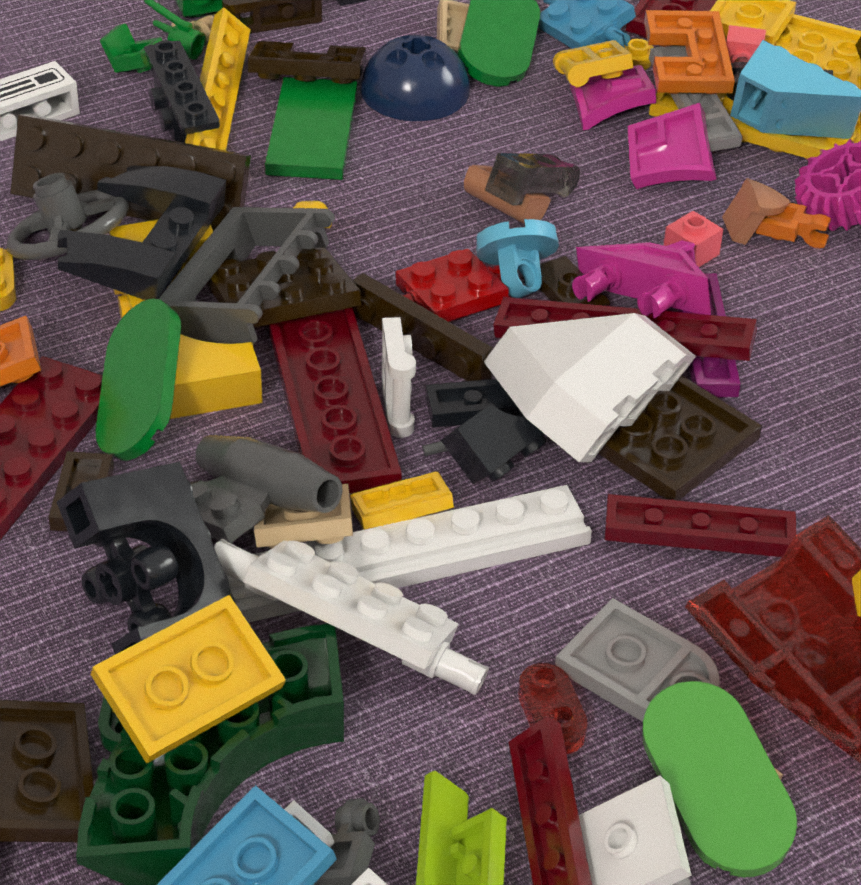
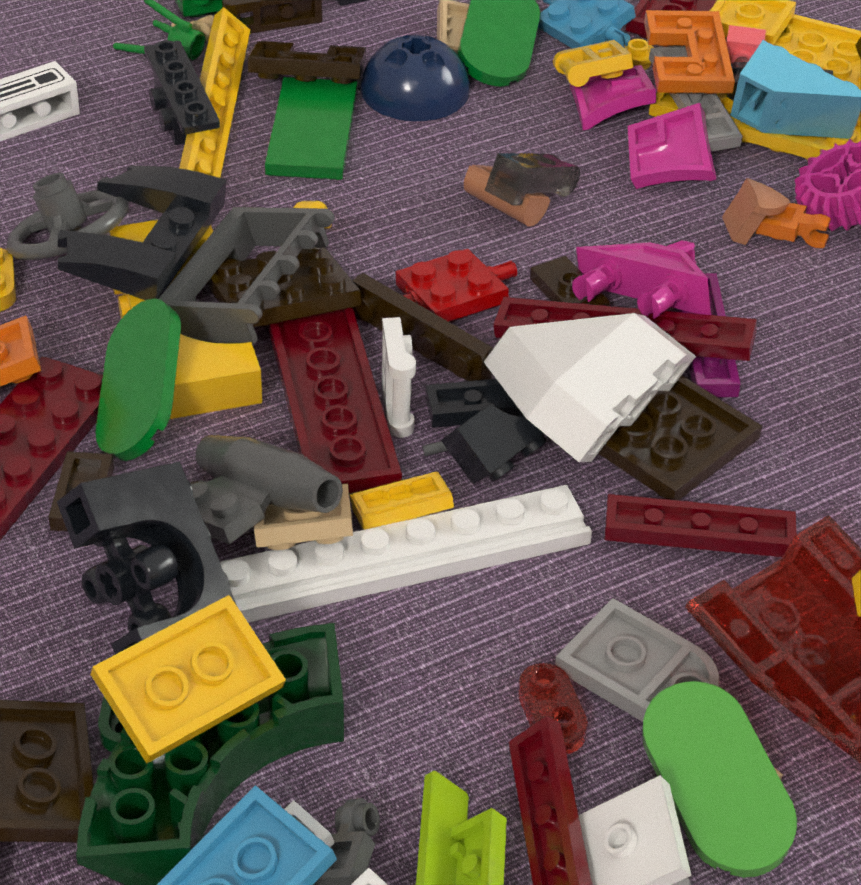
(93, 153): dark brown plate -> none
(124, 51): green bracket -> none
(356, 606): white plate -> none
(520, 250): medium azure tile -> none
(699, 231): coral plate -> none

